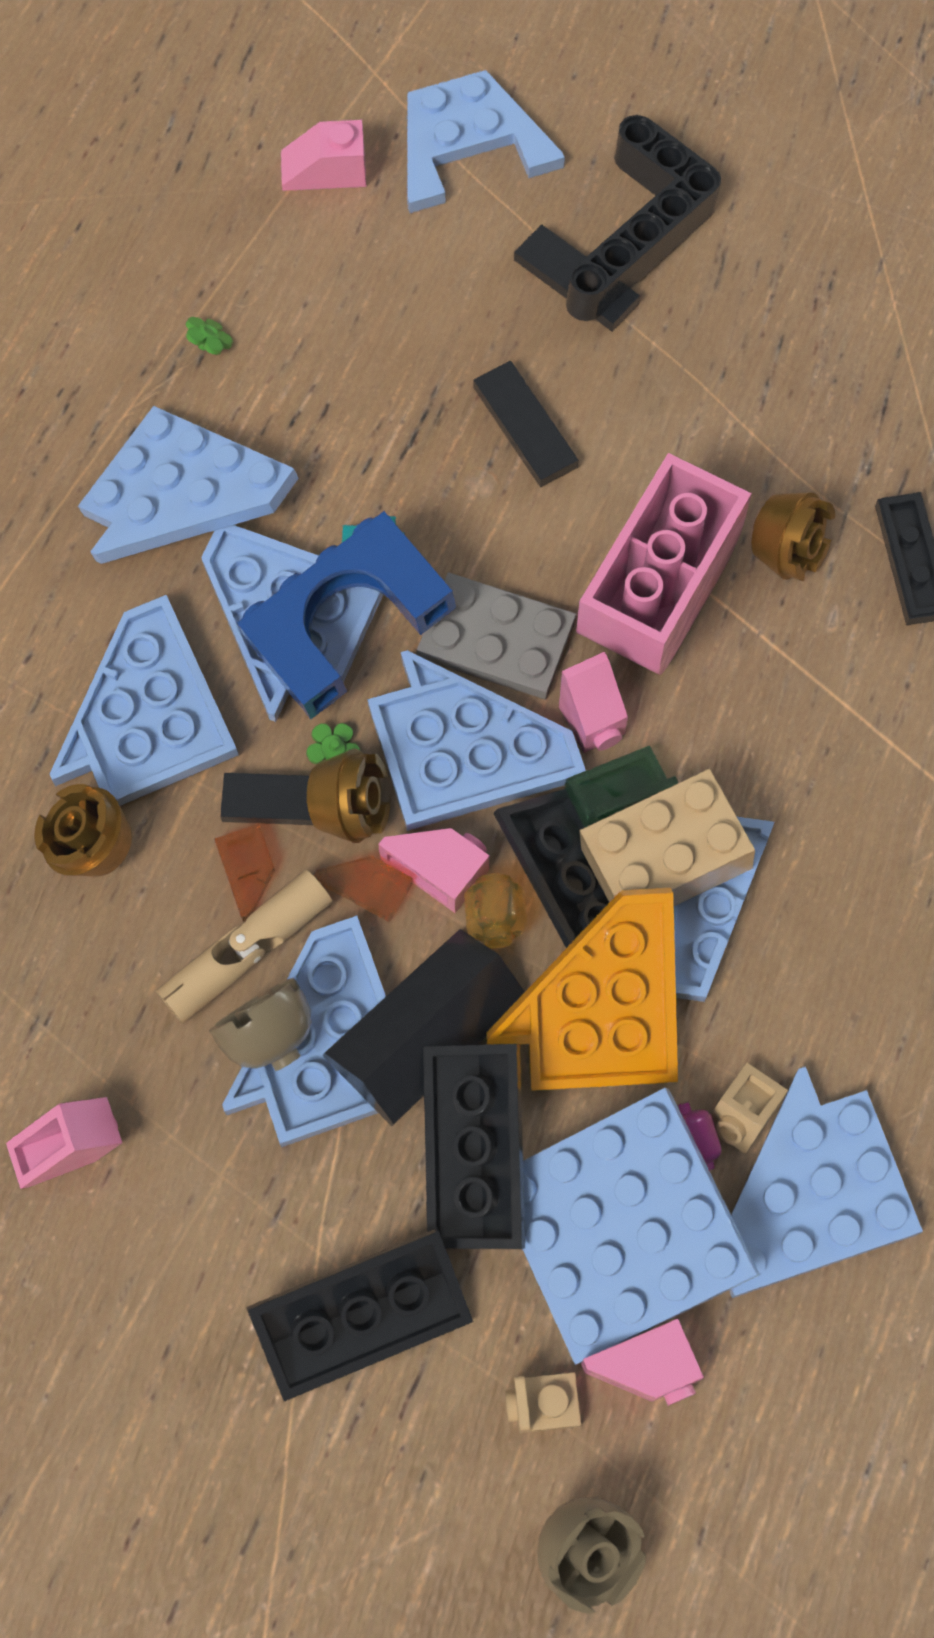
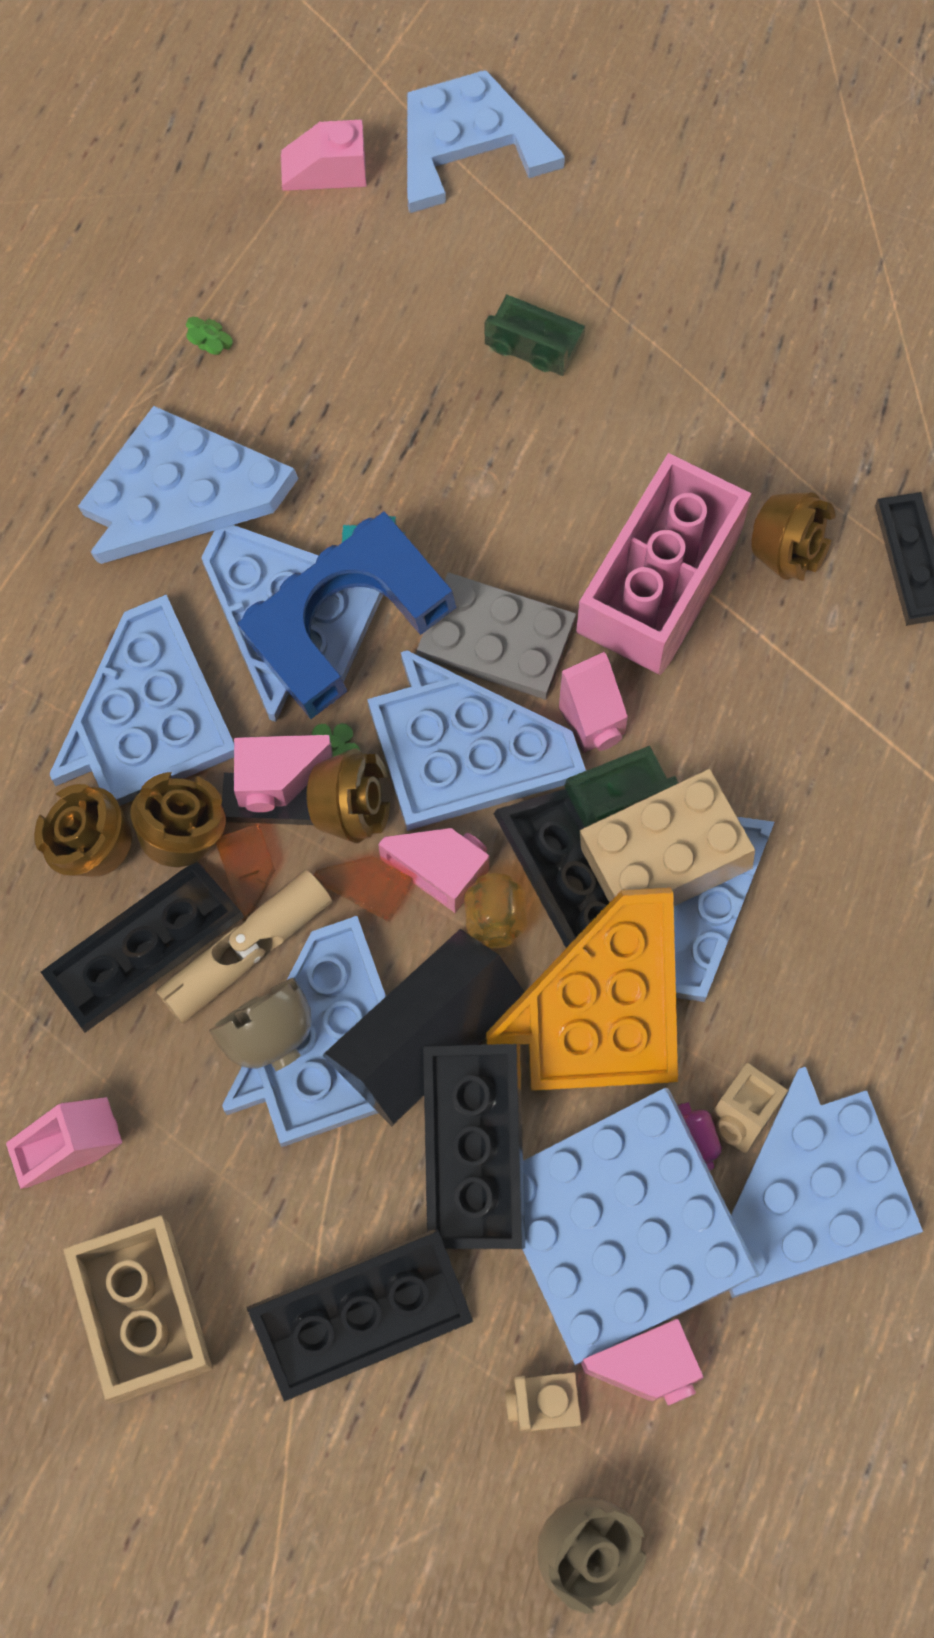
(137, 1310): none -> tan brick
(141, 945): none -> black slope
(177, 819): none -> pearl gold cone
(275, 768): none -> bright pink slope
(525, 423): black tile -> none
(533, 335): none -> clear green bracket
(552, 262): black tile -> none
(683, 200): black beam -> none

